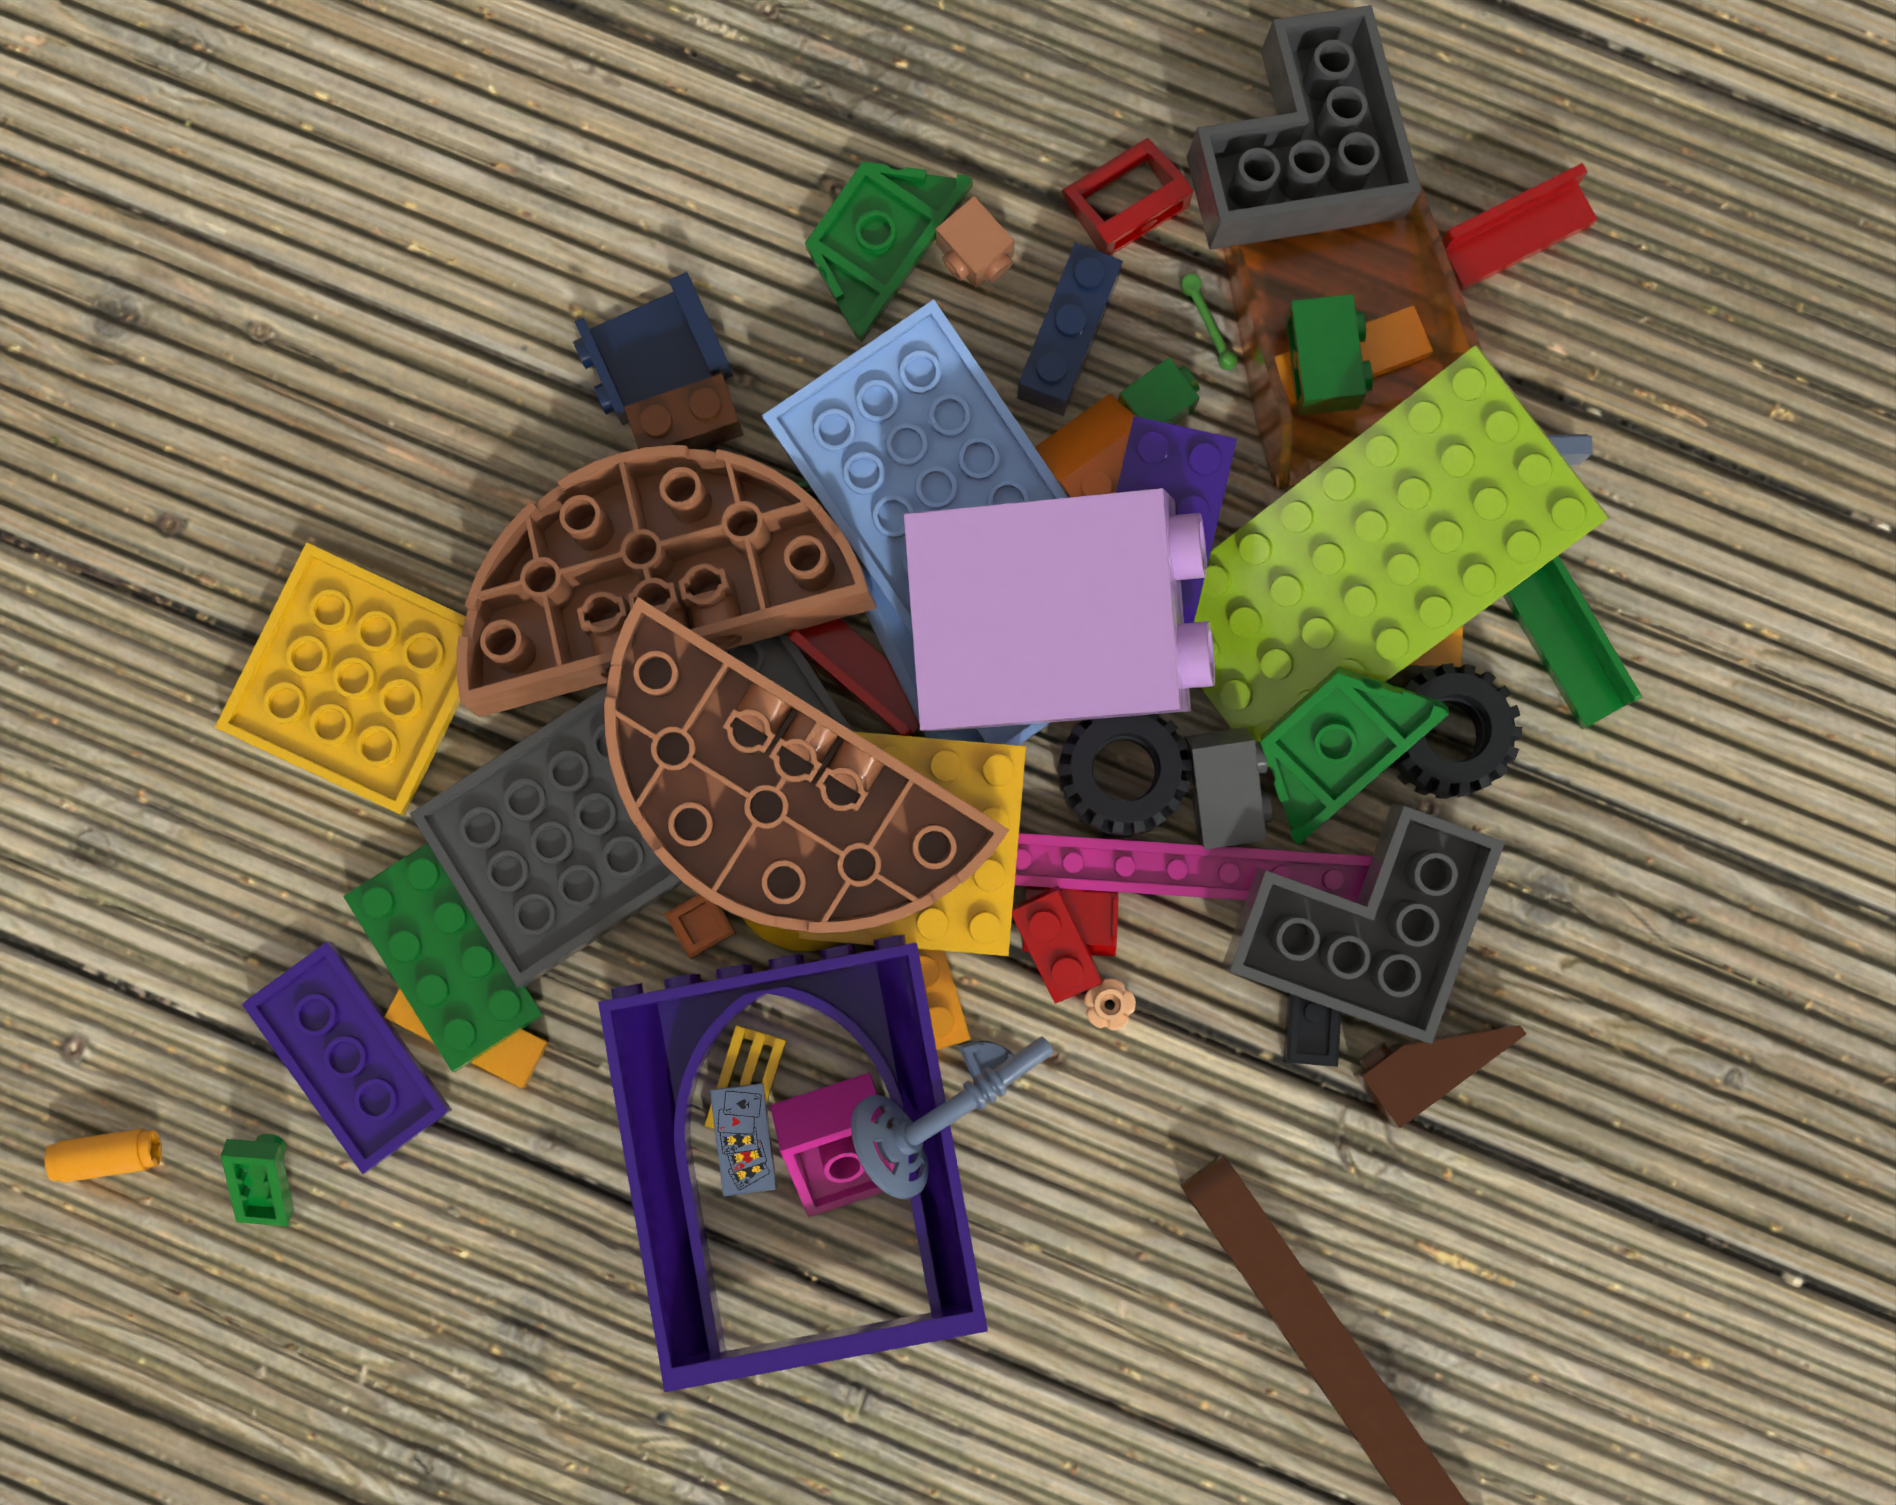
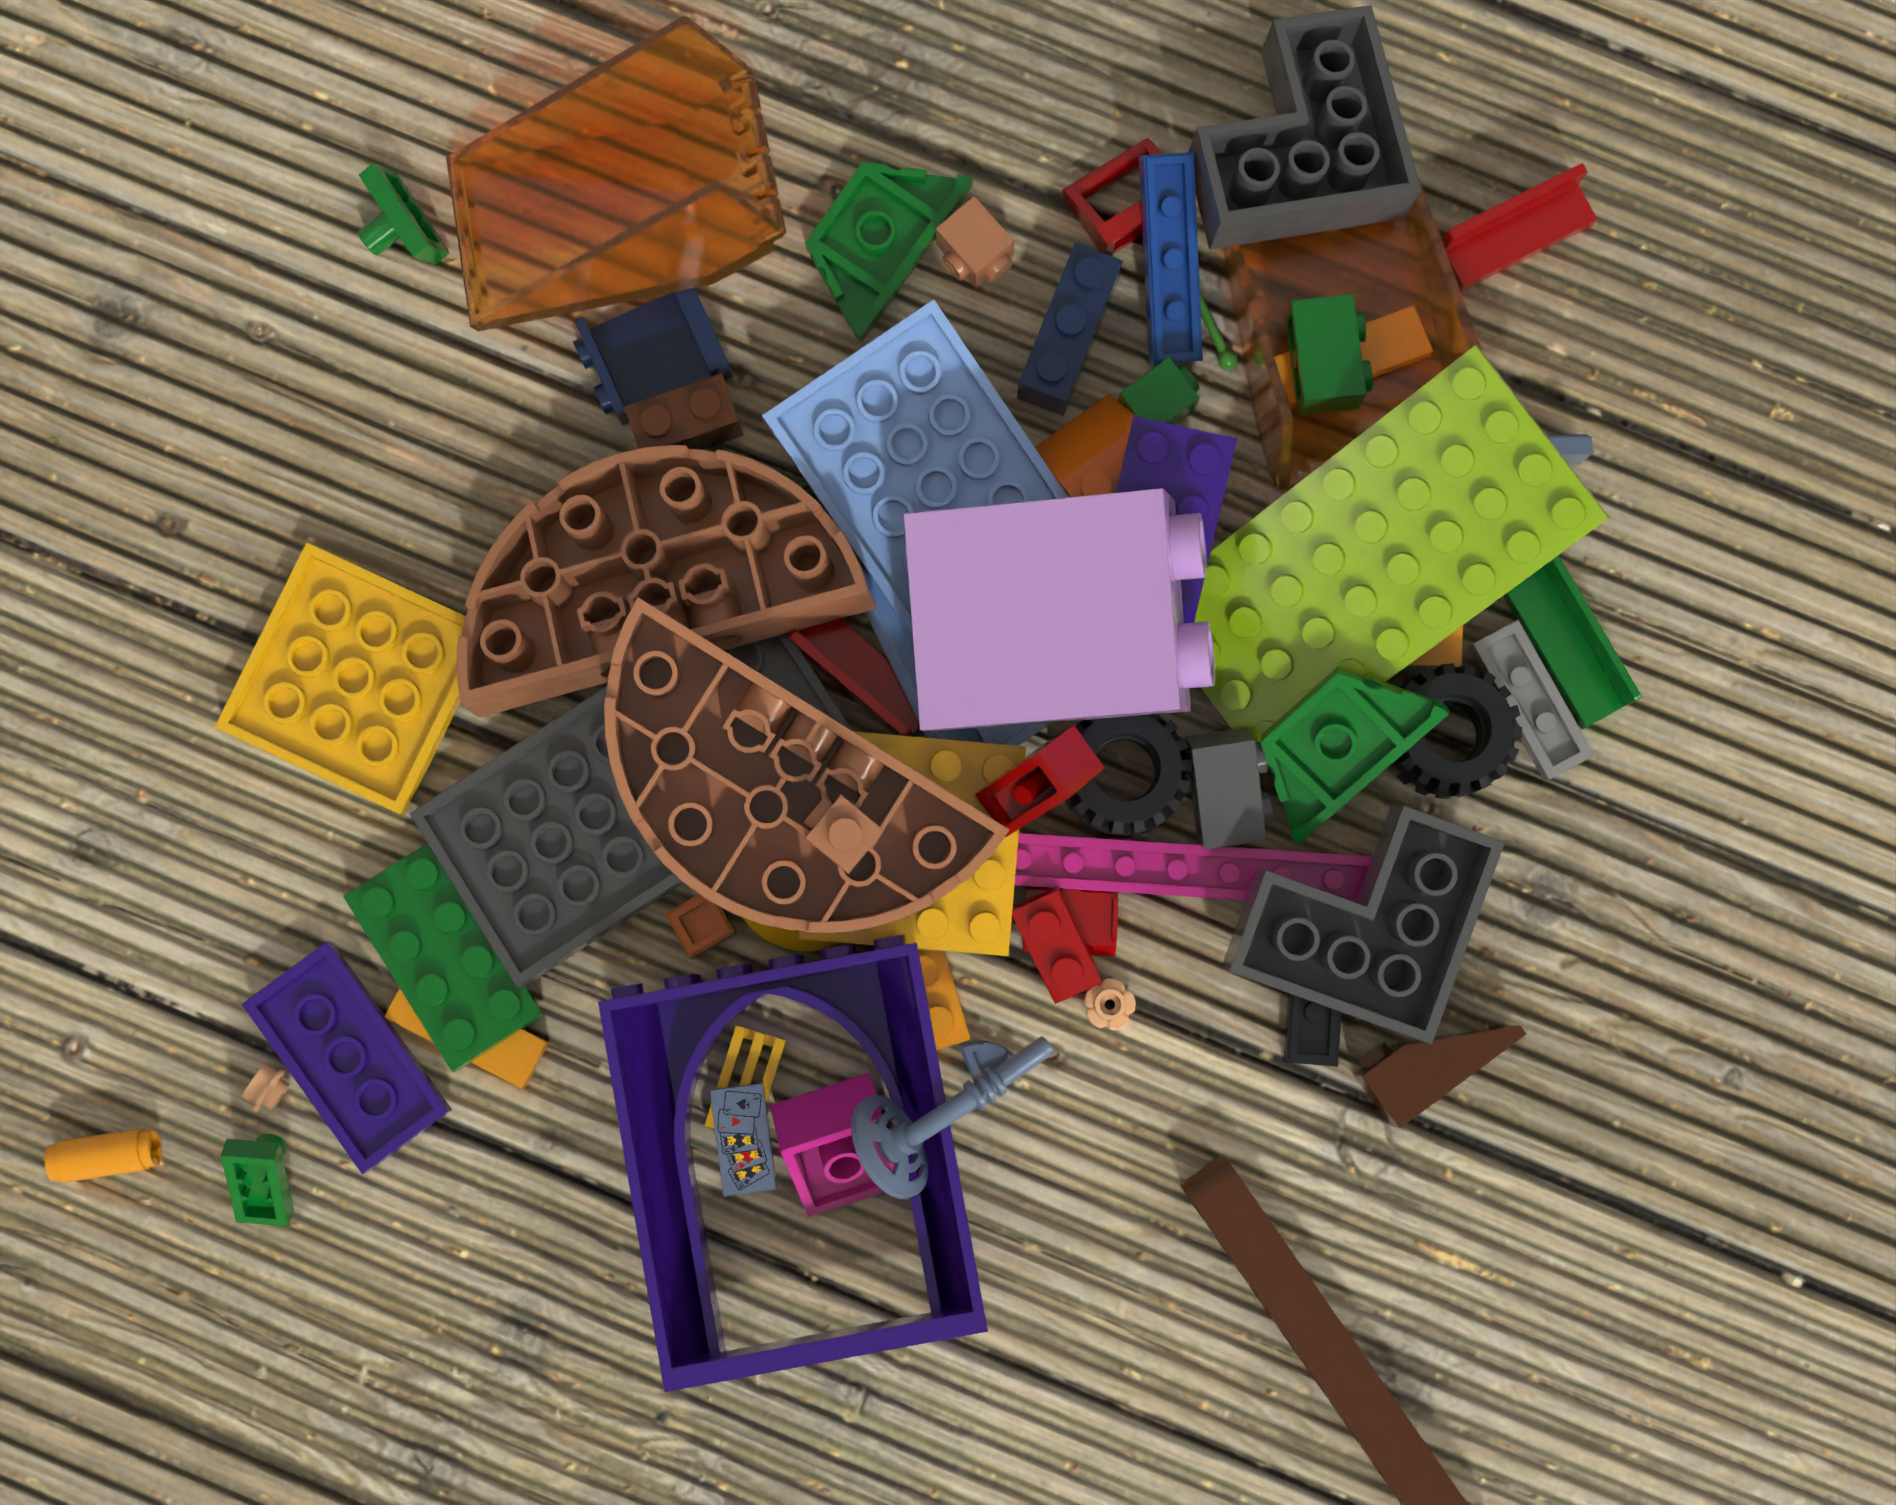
(266, 1088): none -> light nougat plate
(399, 218): none -> green tile
(618, 185): none -> clear orange windscreen
(841, 831): none -> nougat brick
(1040, 780): none -> red slope
(1171, 257): none -> blue tile
(1546, 722): none -> light grey plate

